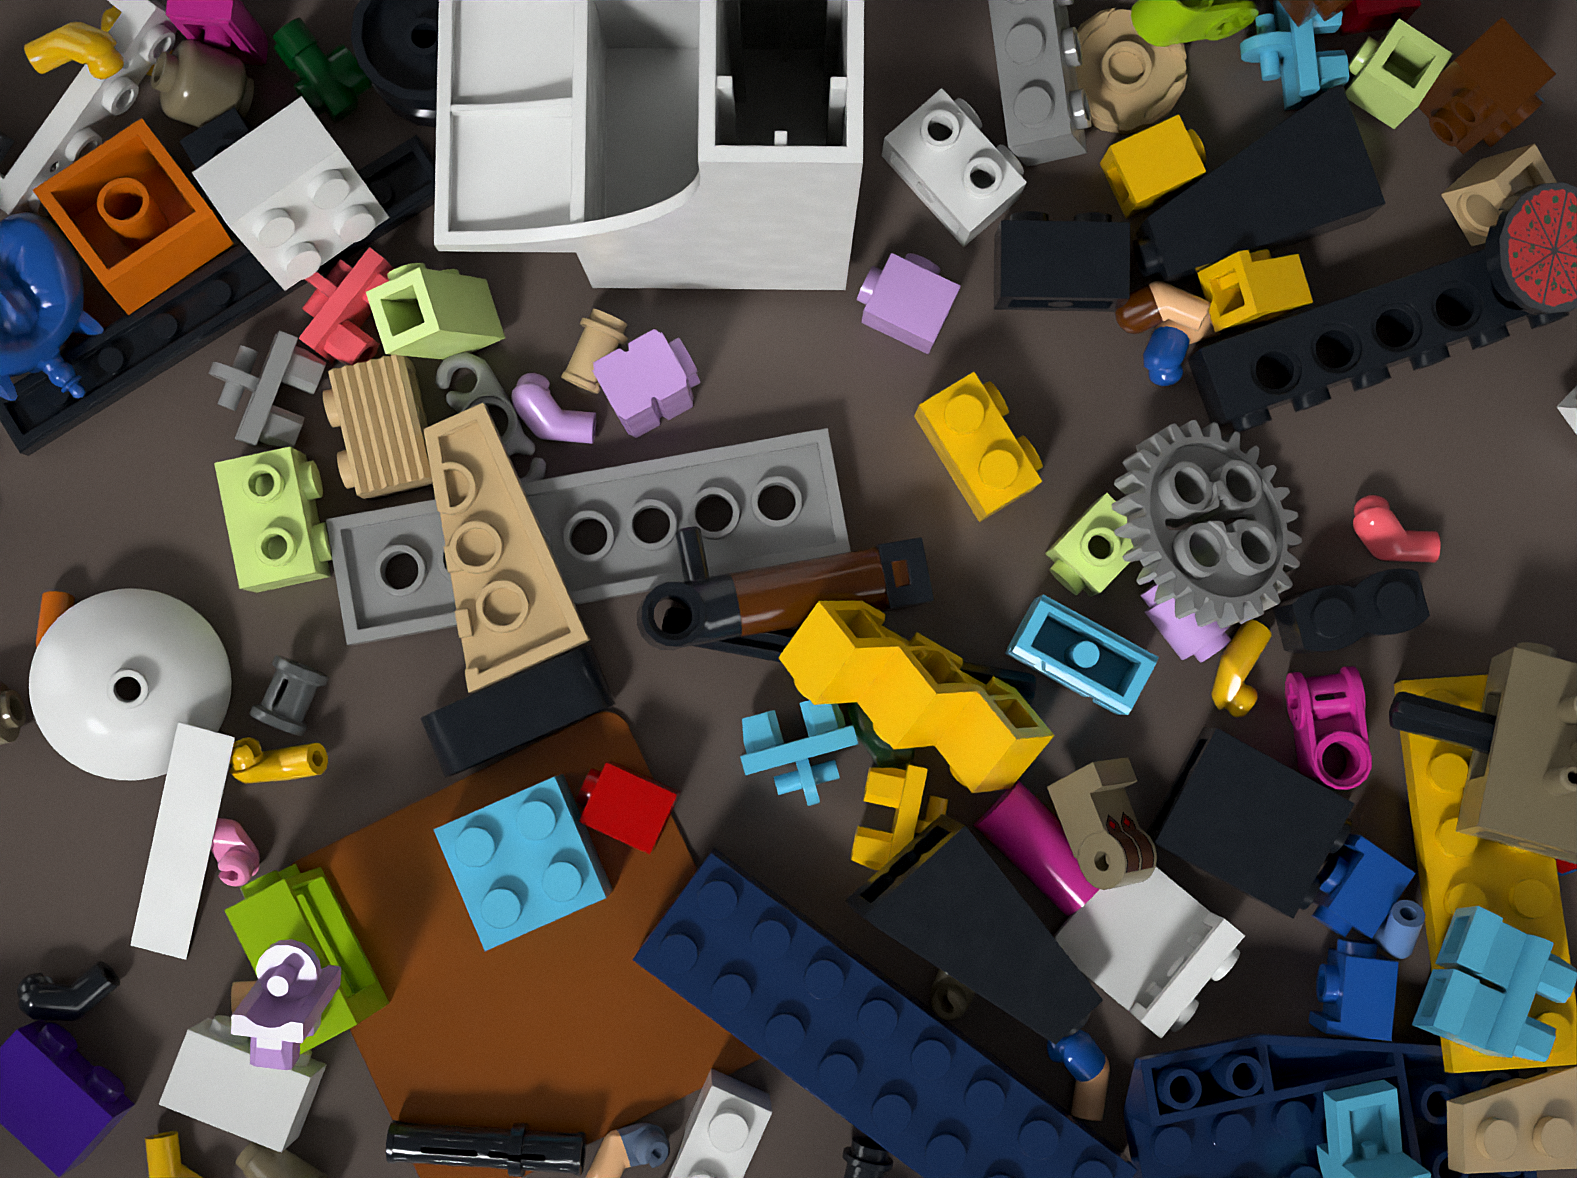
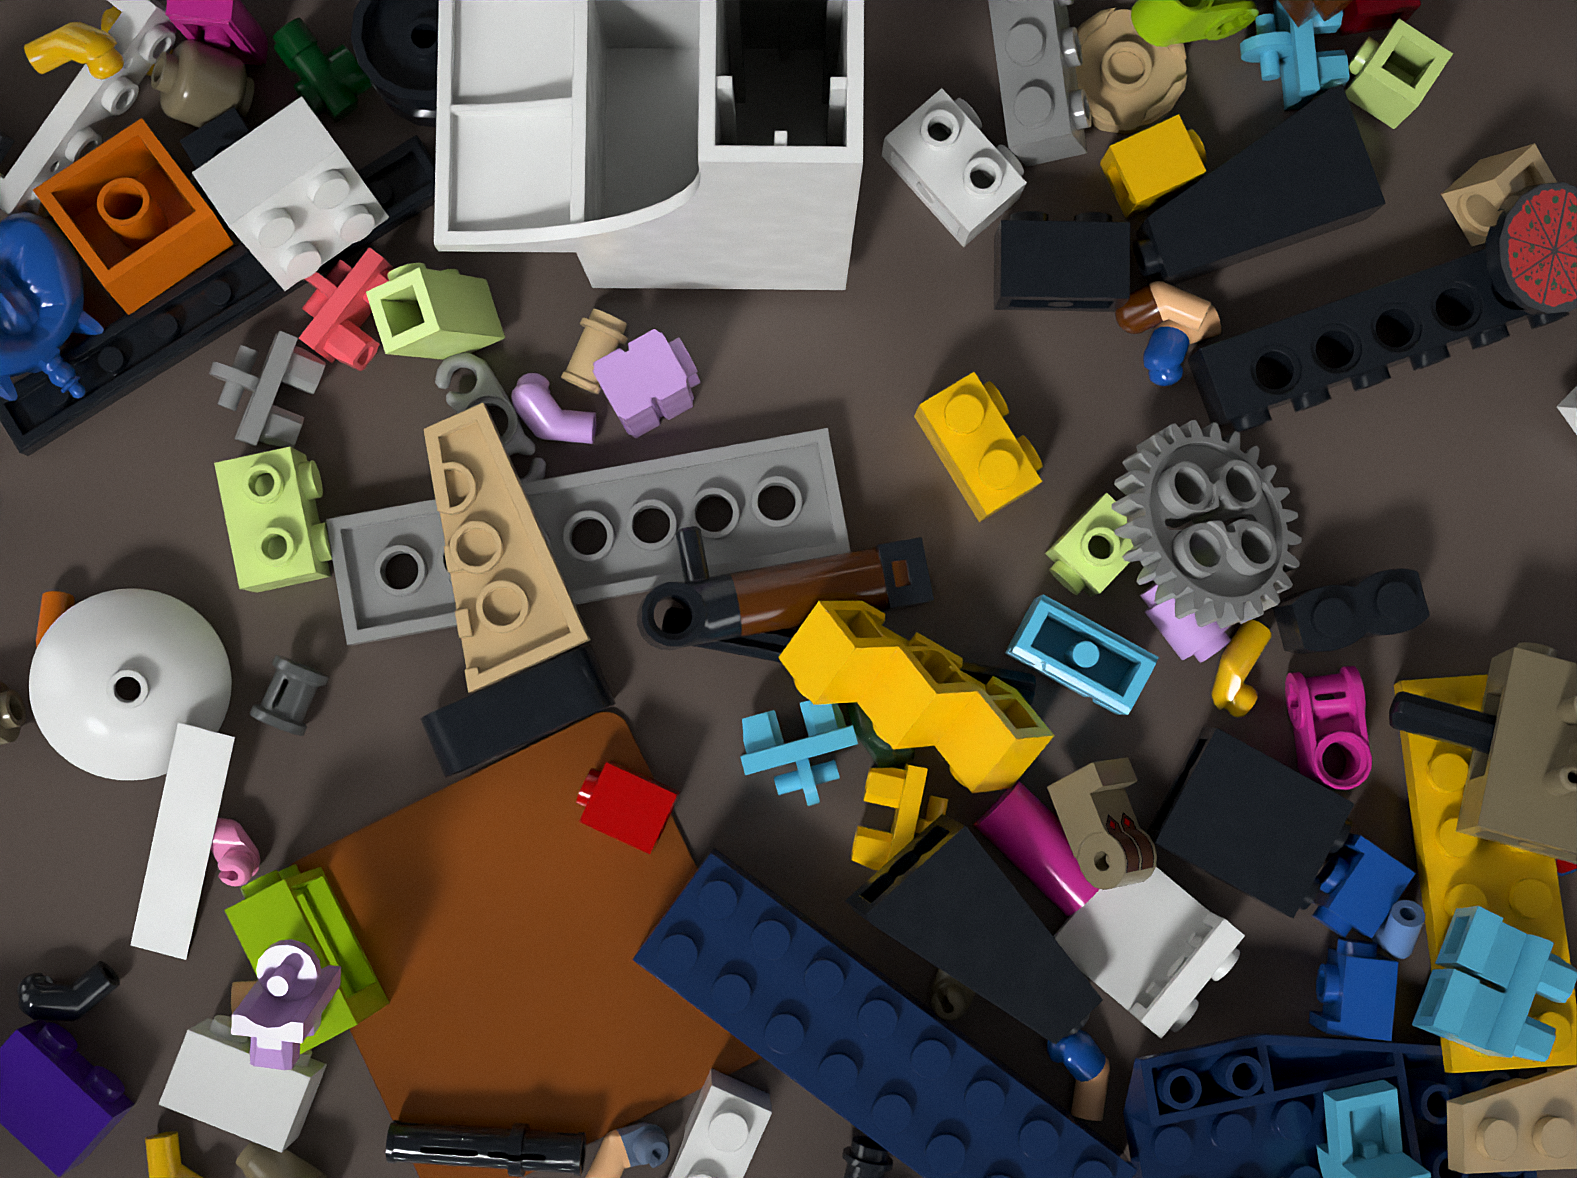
(281, 764): yellow arm -> none
(381, 426): tan brick -> none
(523, 862): medium azure brick -> none
(908, 300): lavender brick -> none
(1253, 288): yellow brick -> none
(1387, 538): coral arm -> none
(1486, 89): reddish brown brick -> none

